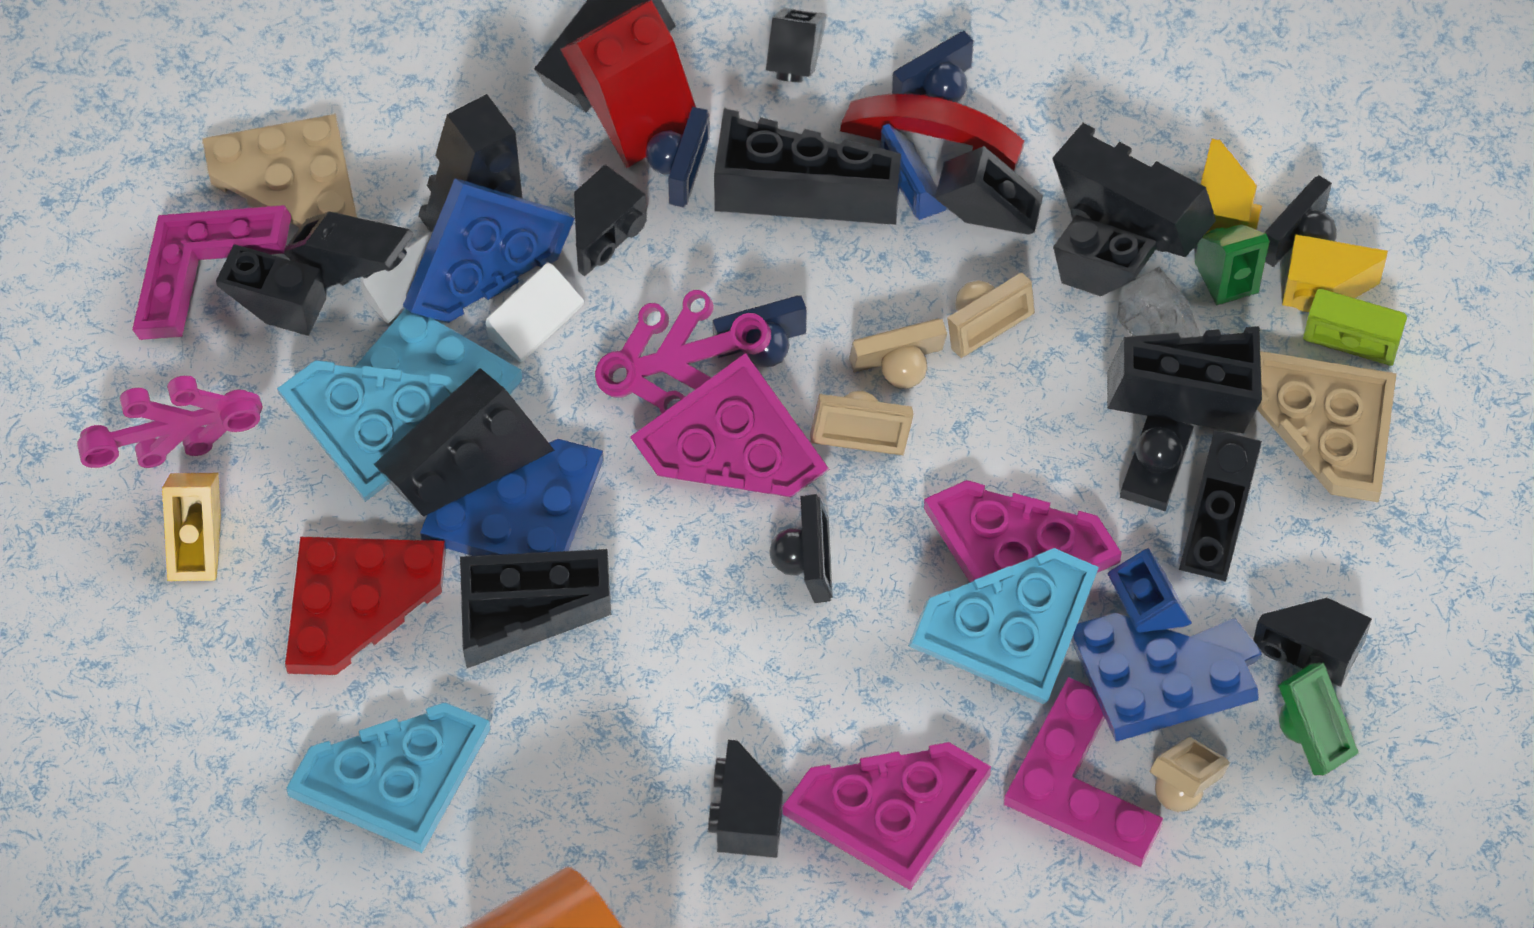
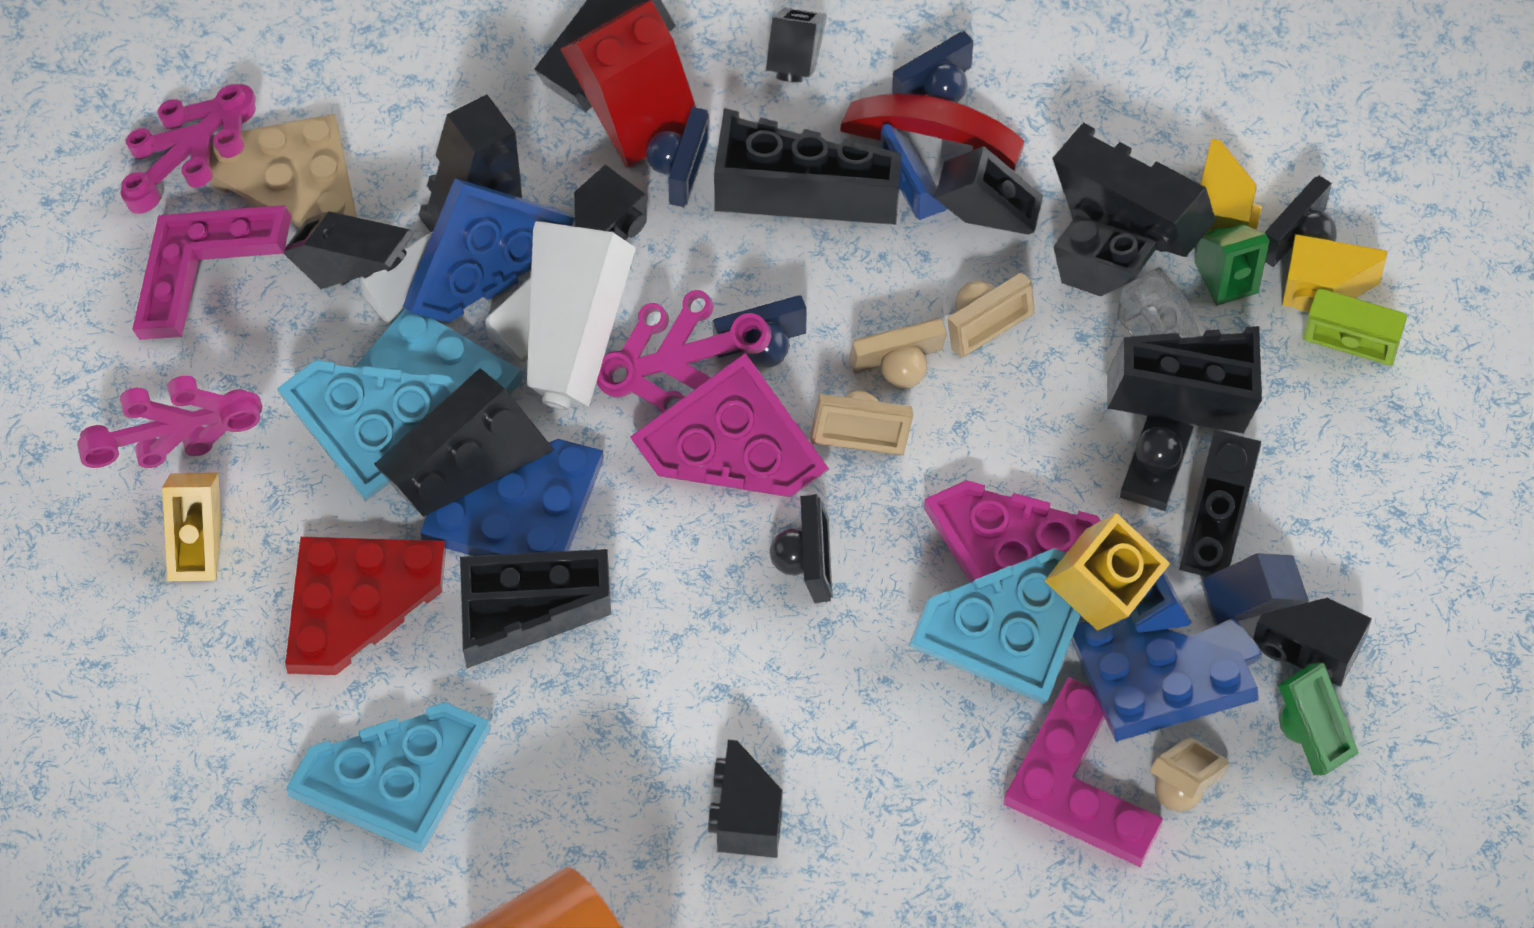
(230, 107): none -> dark pink plant
(274, 288): black slope -> none
(572, 309): none -> white slope
(890, 806): dark pink plate -> none
(1107, 572): none -> yellow head
(1254, 587): none -> dark blue slope
(1331, 419): tan plate -> none

